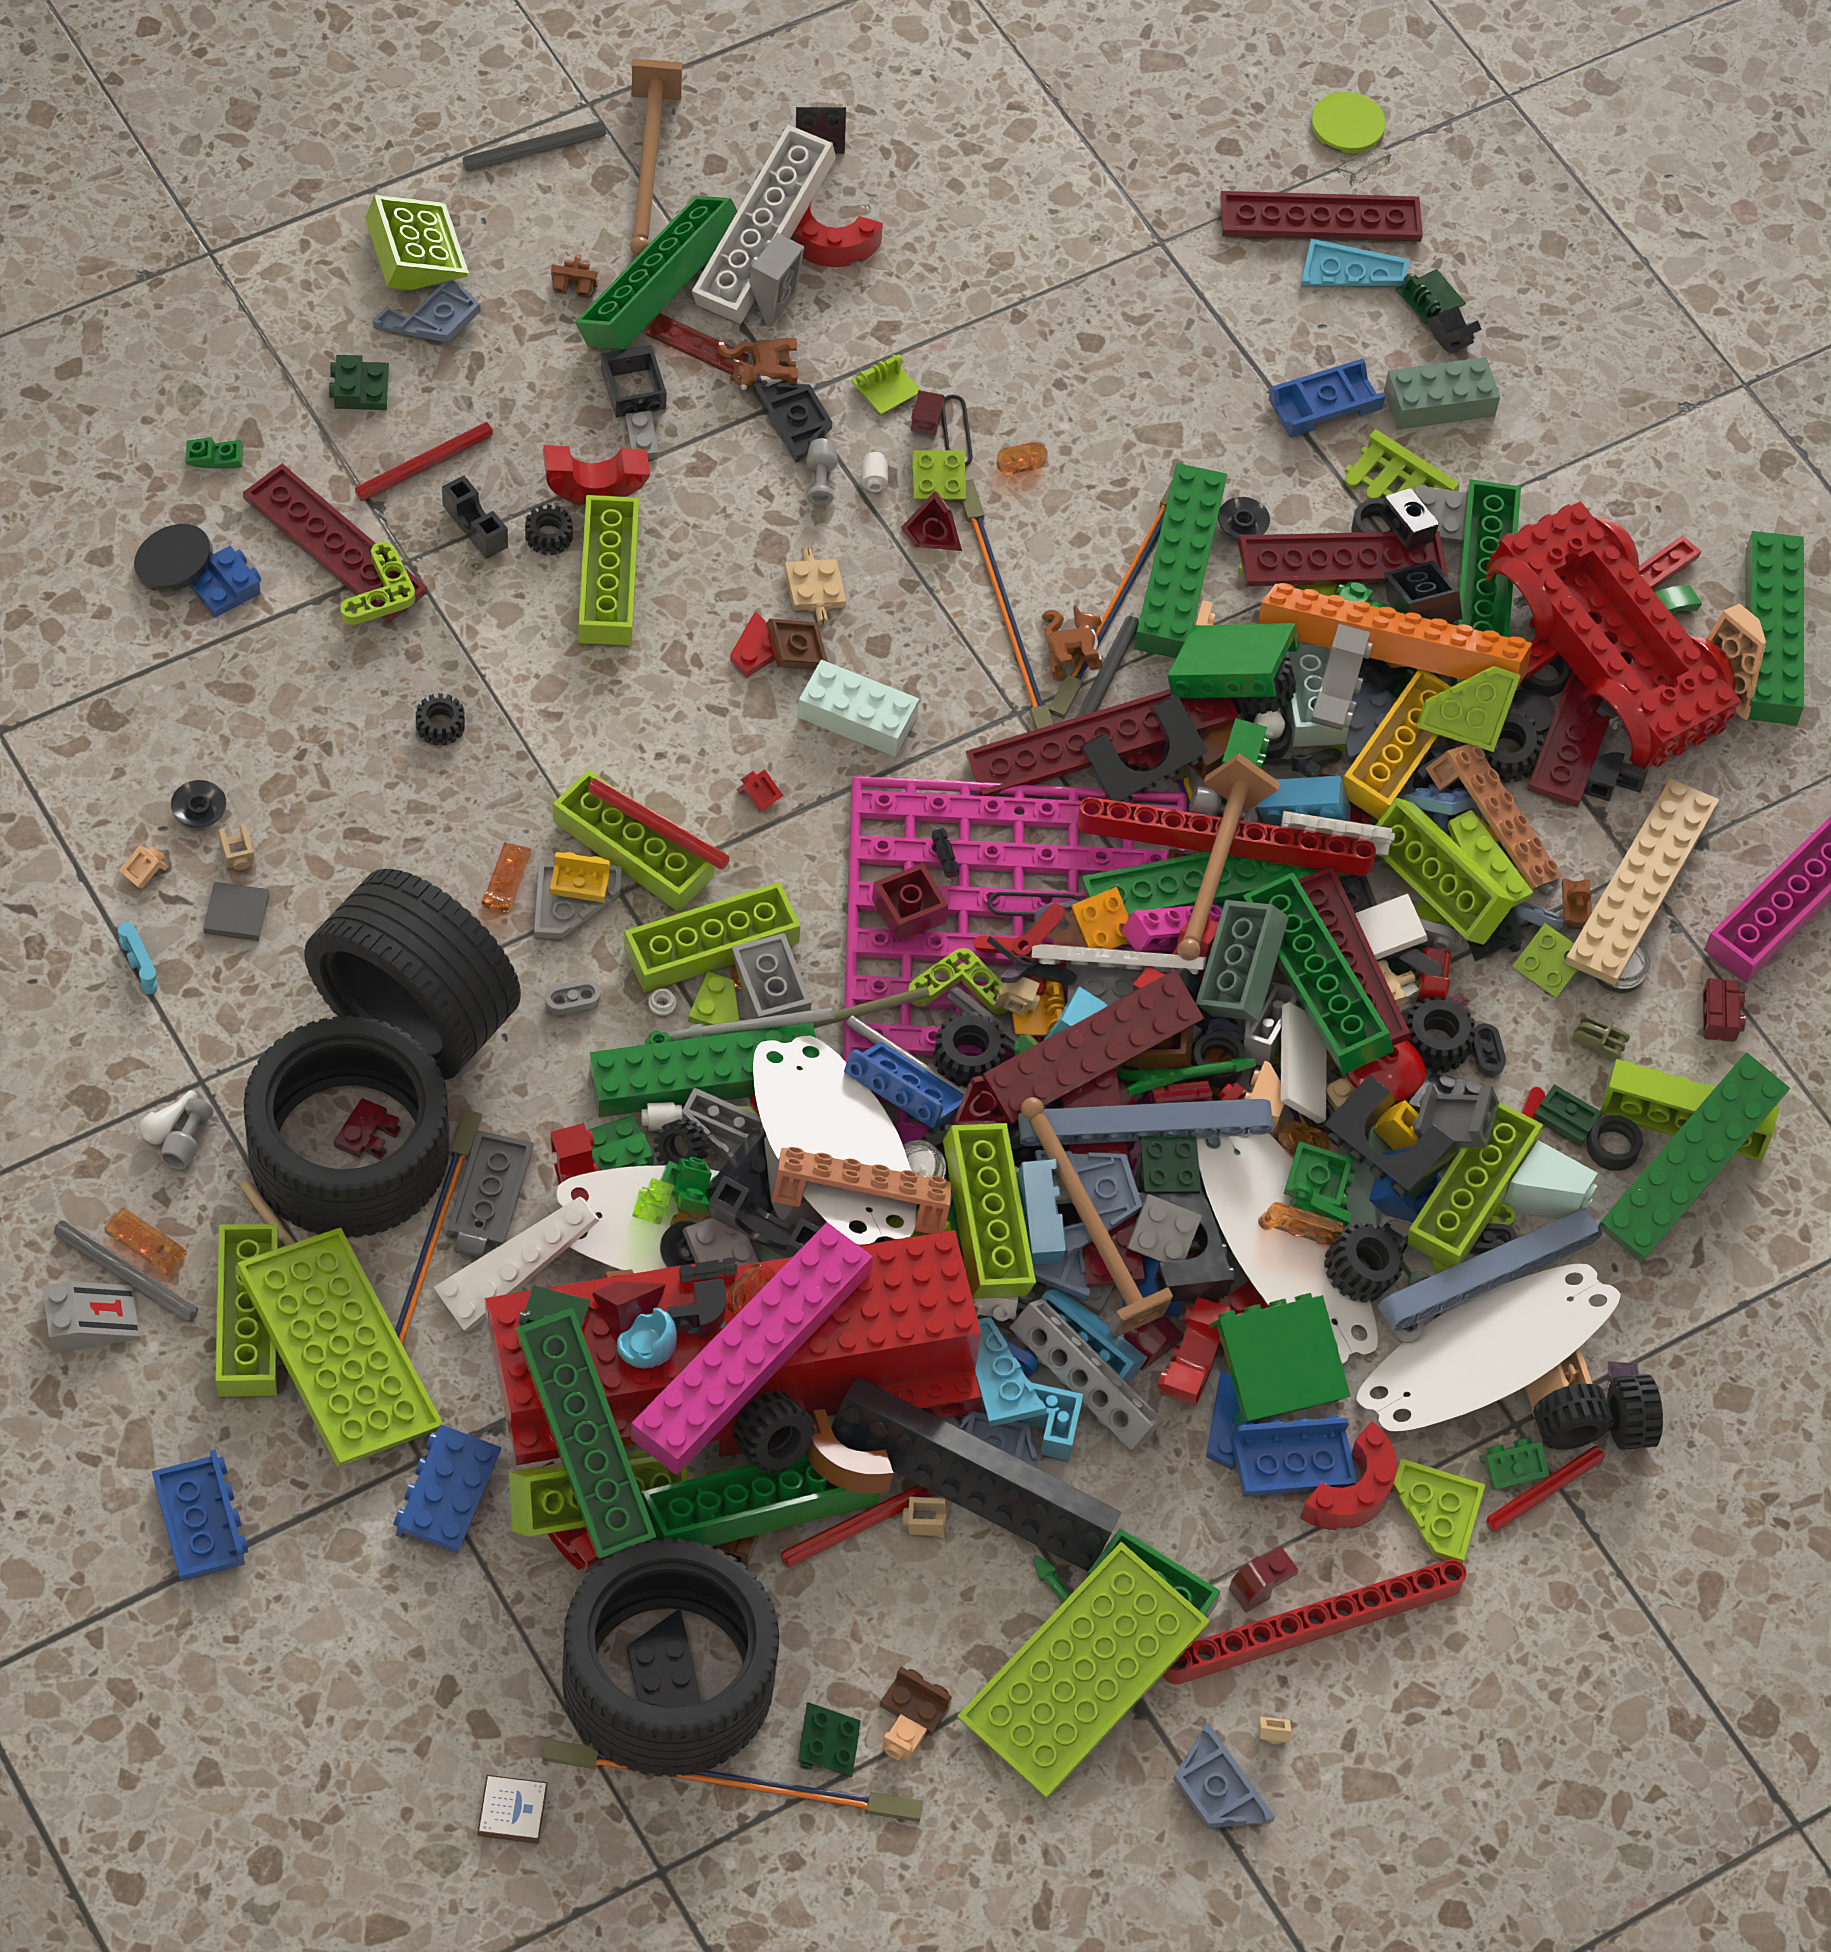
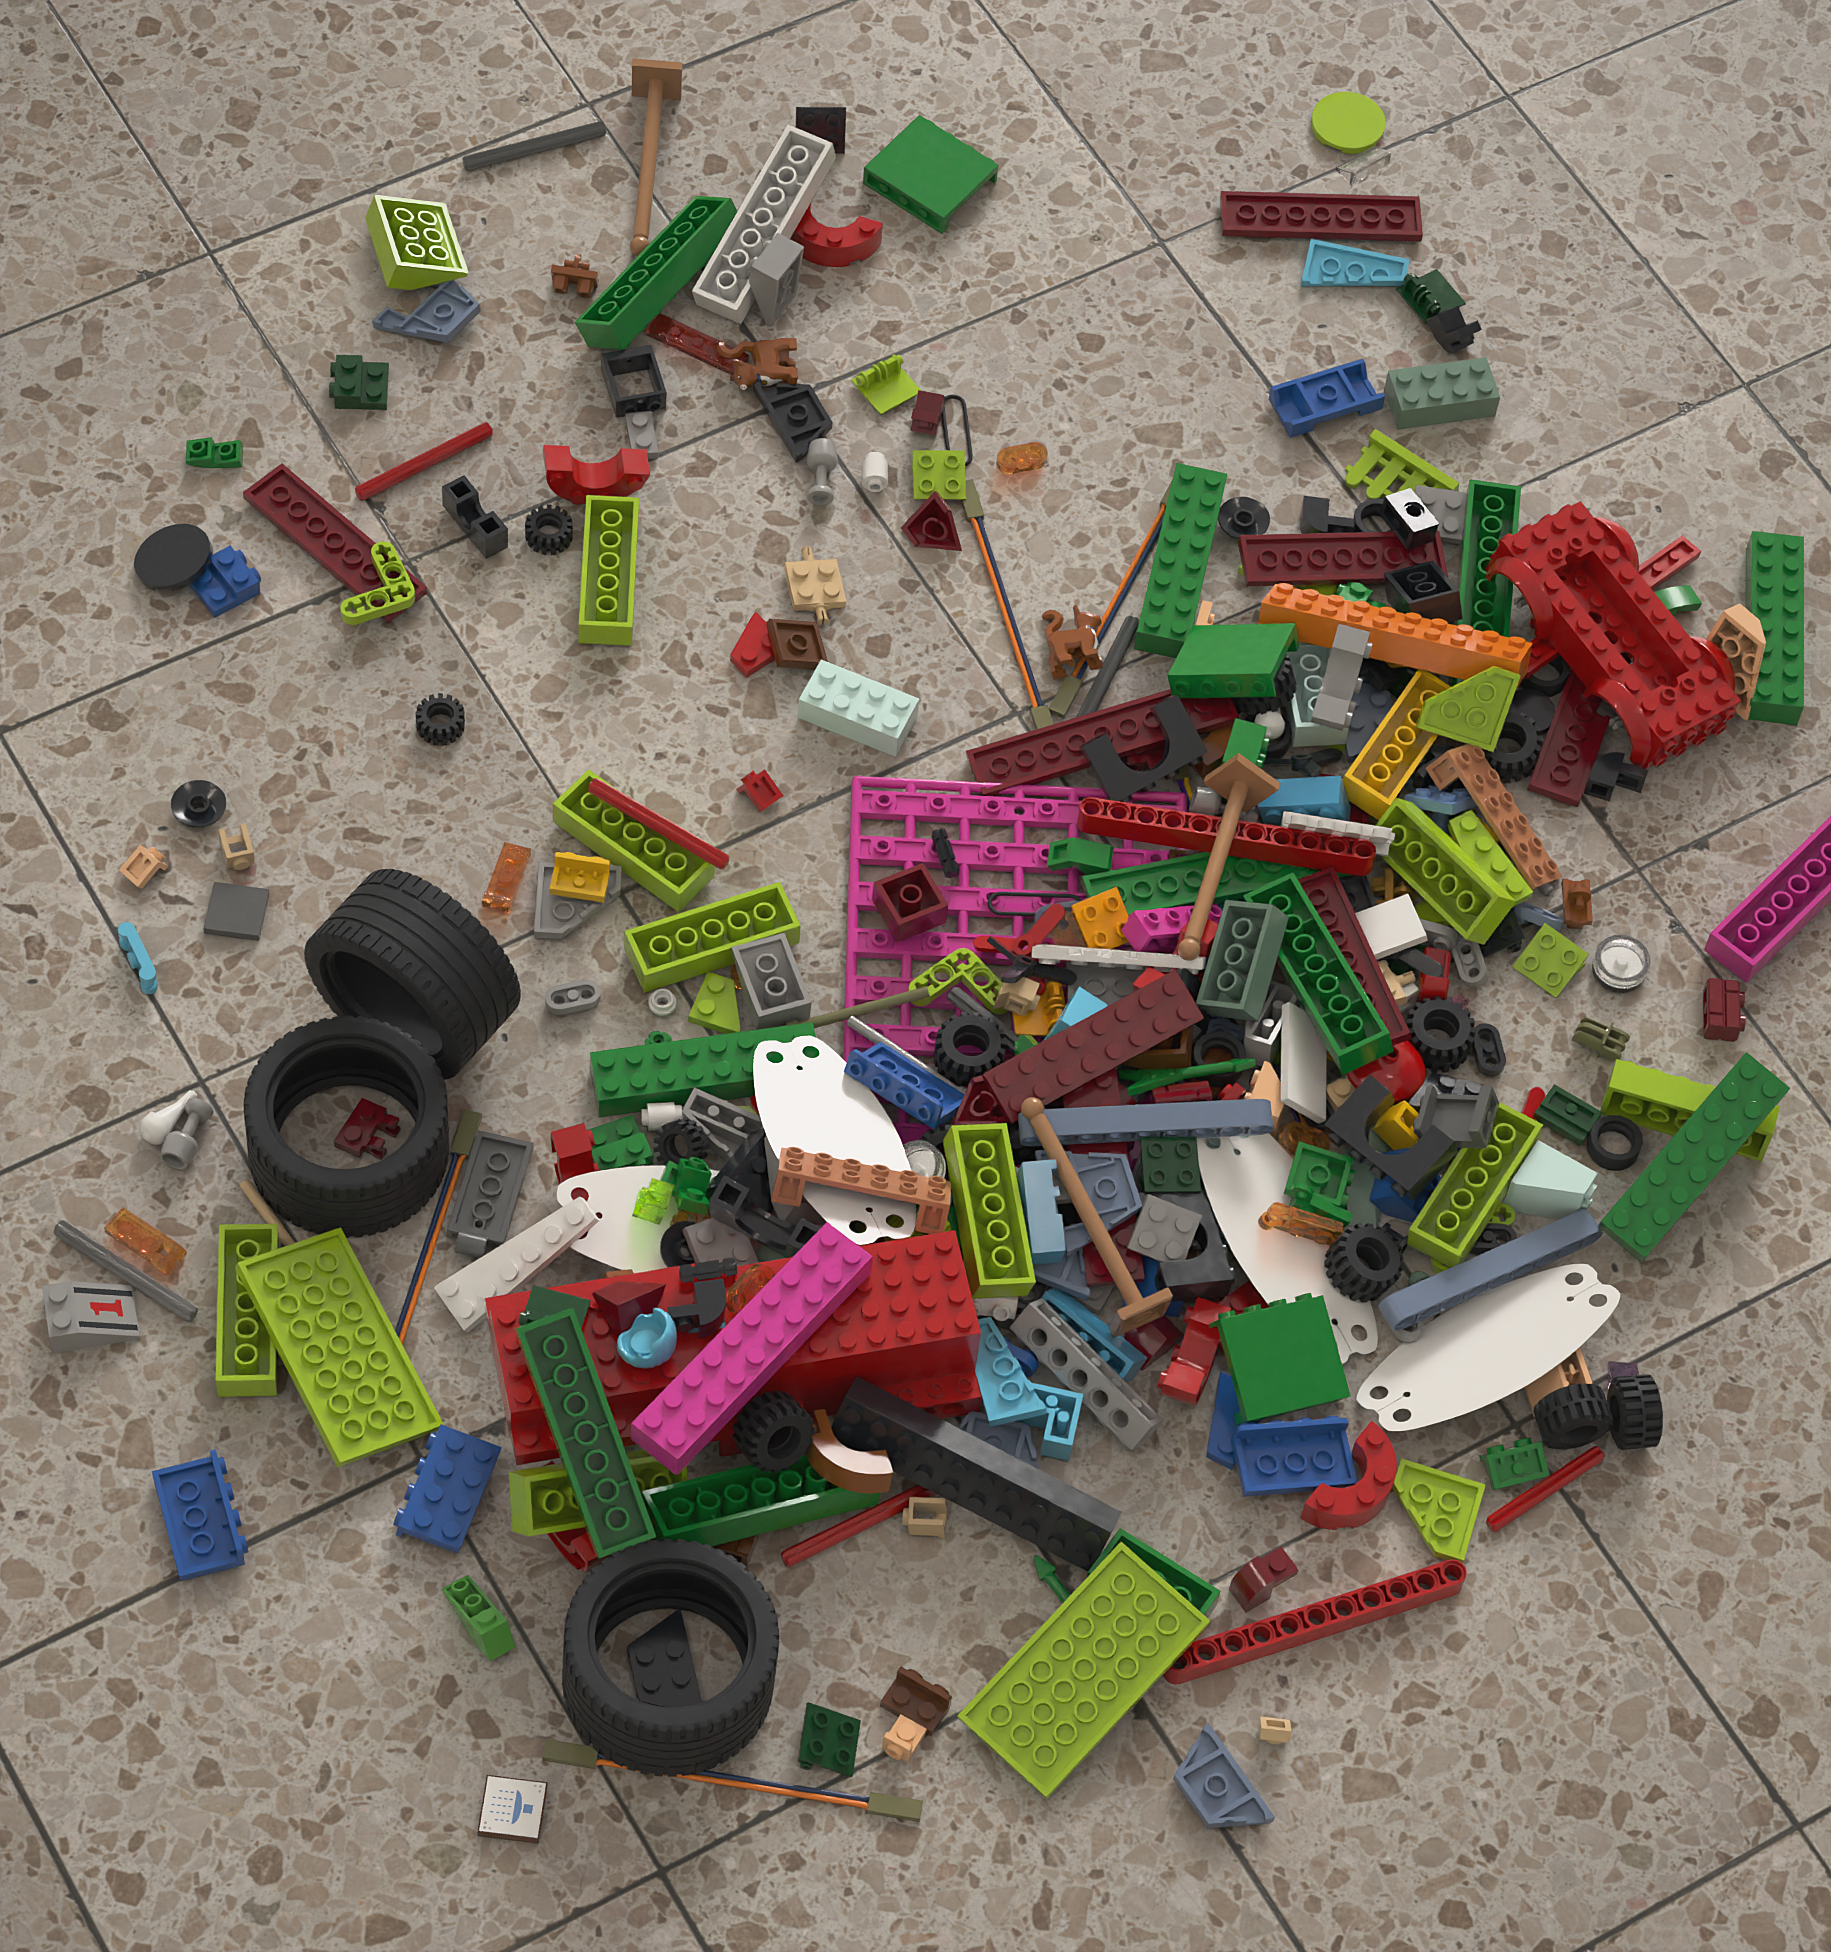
(480, 1618): none -> bright green slope
(700, 1030): light grey bar -> none
(928, 172): none -> green panel
(1084, 854): none -> green slope
(1316, 518): none -> black brick
(1389, 886): none -> pearl gold hips
(1470, 963): none -> light grey plate
(1642, 882): tan plate -> none

